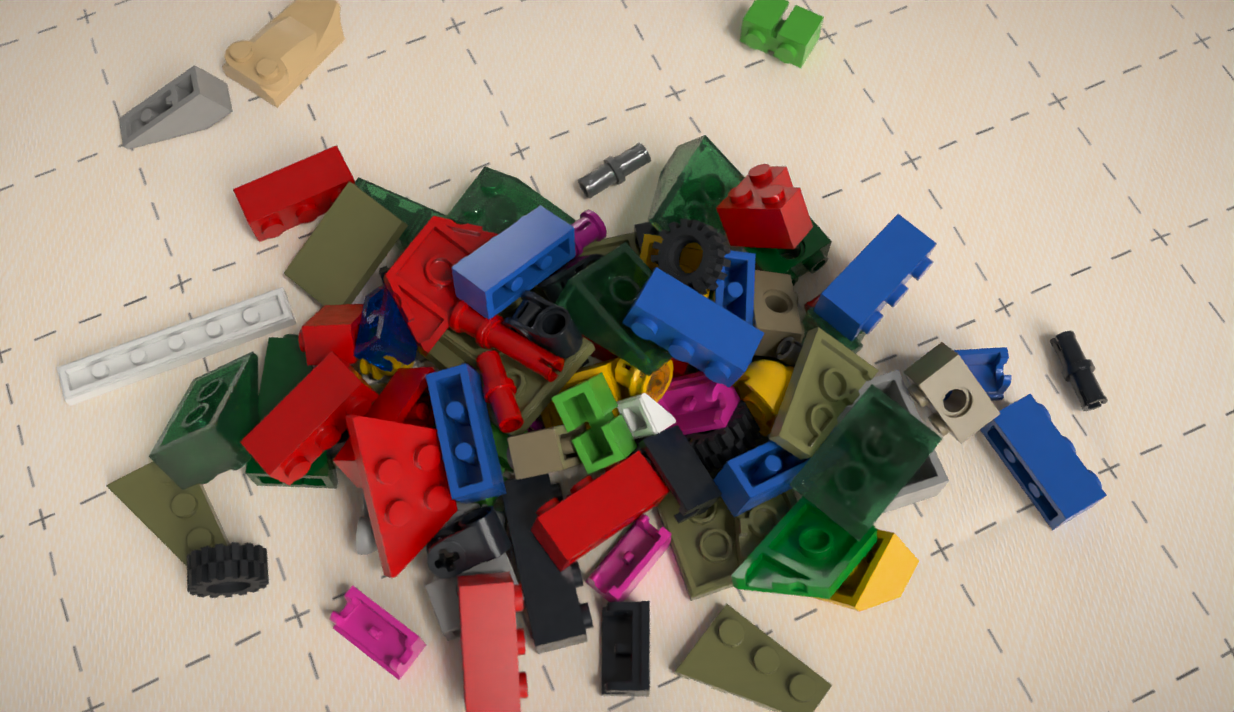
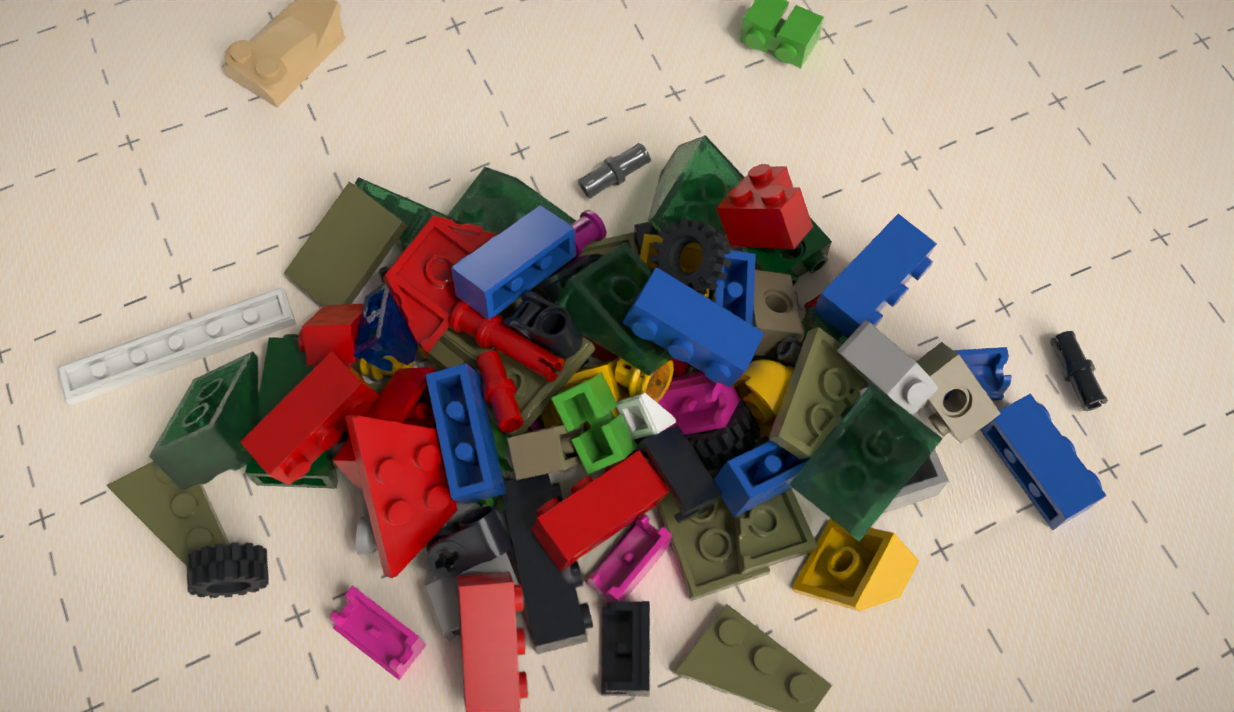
(179, 108): light grey slope -> none
(294, 193): red brick -> none
(803, 555): green wing -> none
(887, 367): none -> light grey slope

